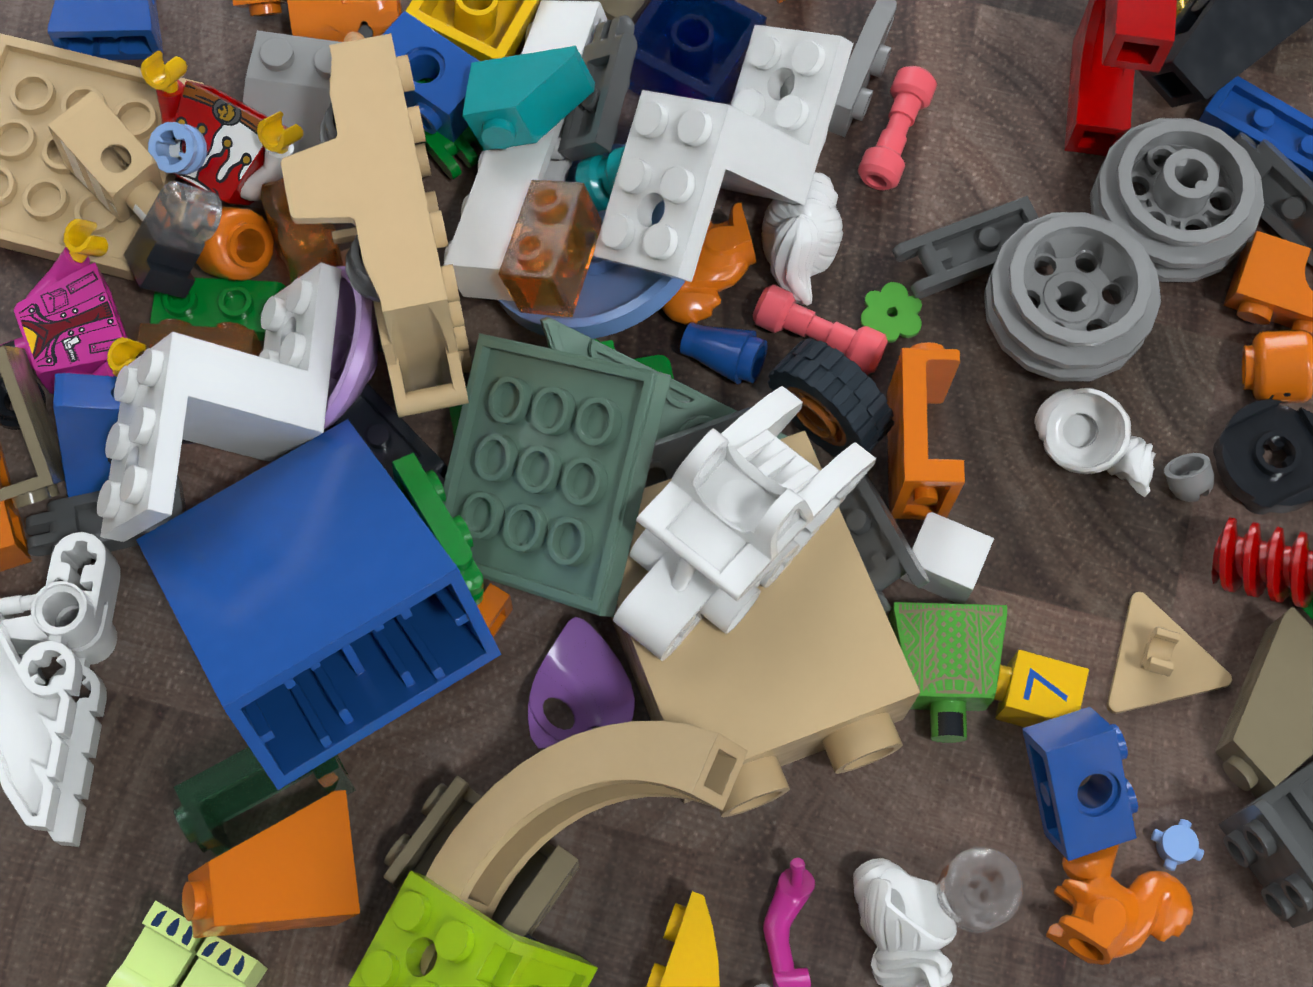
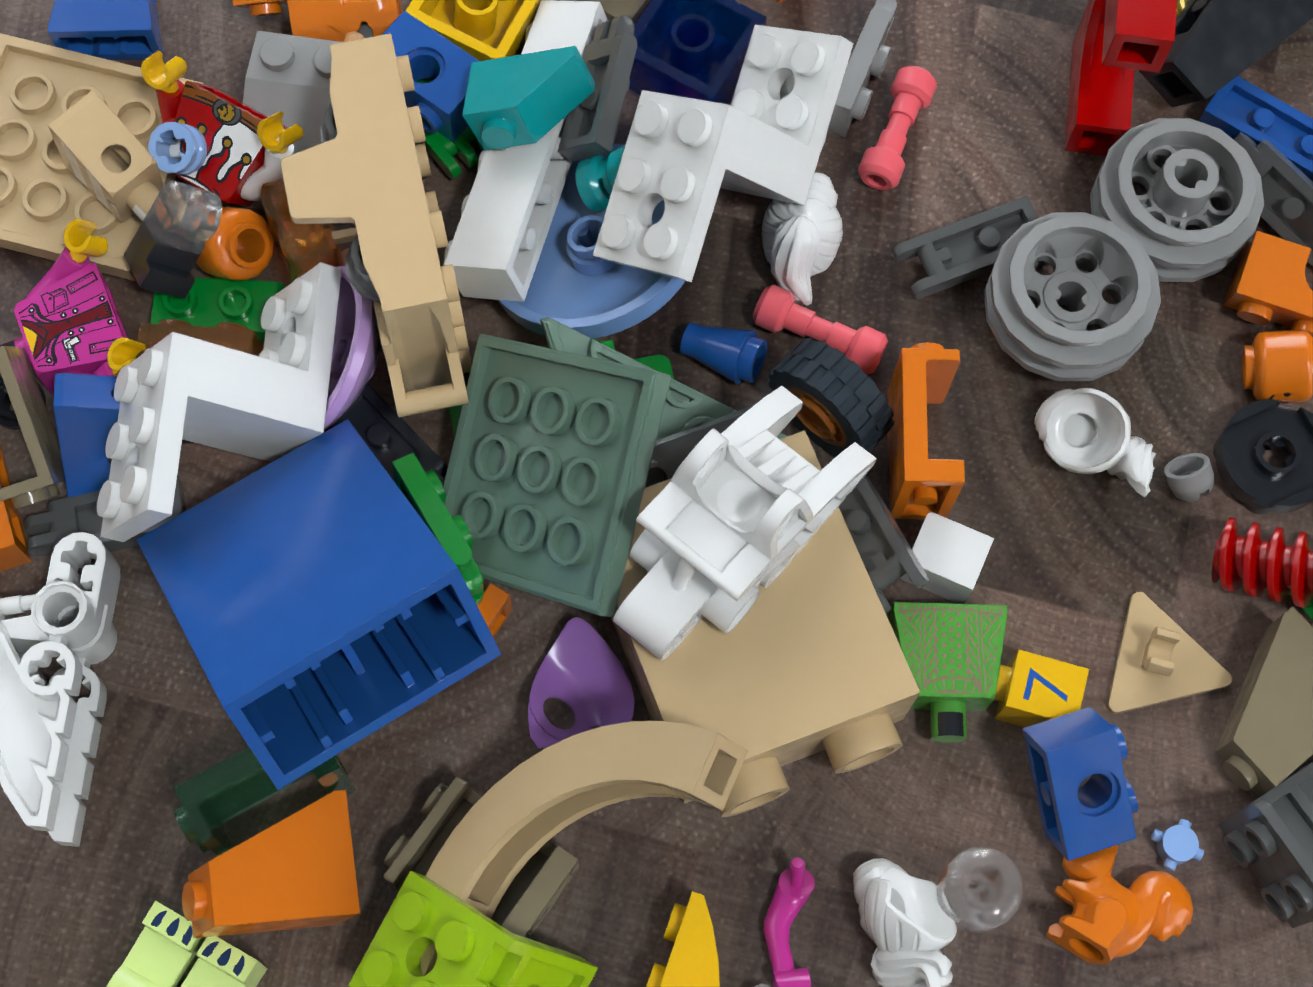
(551, 248): clear orange brick -> none
(721, 264): orange animal -> none
(892, 300): bright green plant -> none

